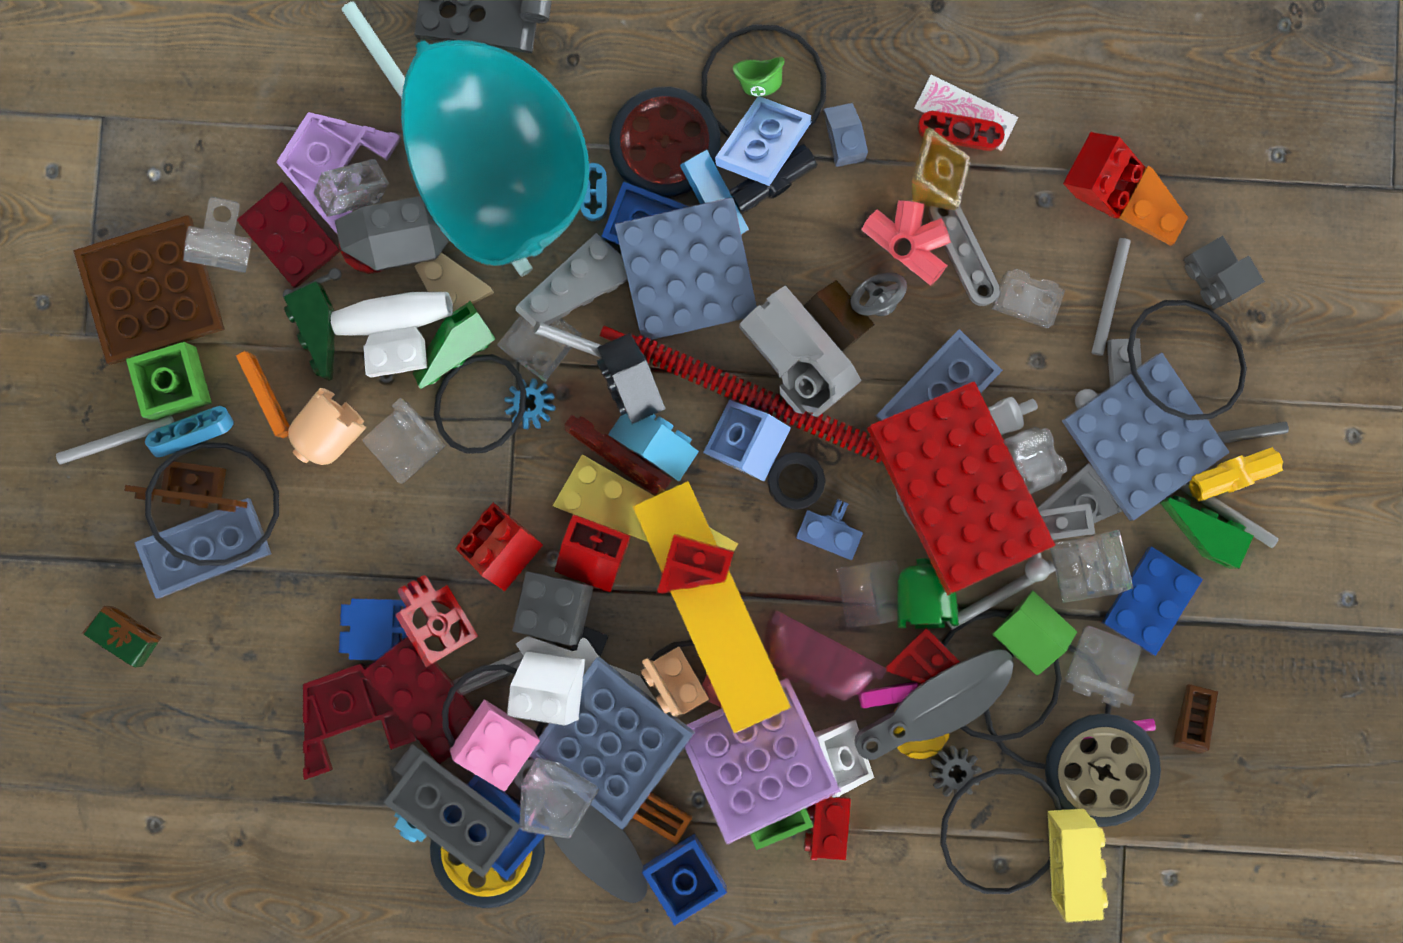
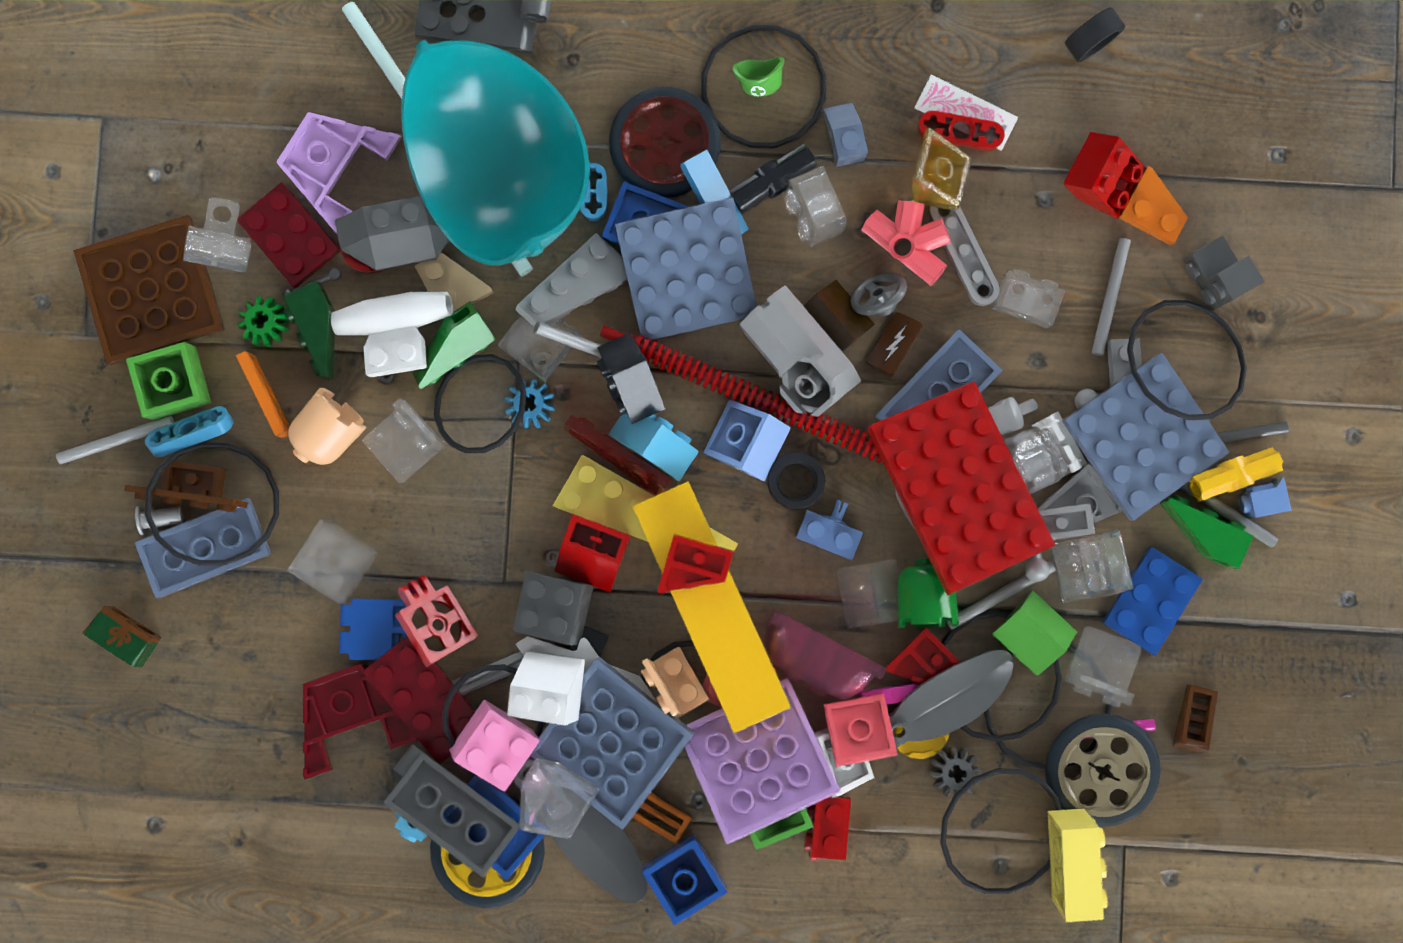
(161, 517): none -> light grey pin
(256, 315): none -> green gear
(332, 561): none -> clear brick
(350, 187): clear brick -> none
(498, 547): red slope -> none
(763, 140): light blue plate -> none
(815, 207): none -> clear brick
(860, 730): none -> coral plate
(894, 344): none -> reddish brown slope
(1063, 442): none -> white hinge
(1094, 34): none -> black tyre
(1265, 499): none -> medium blue window

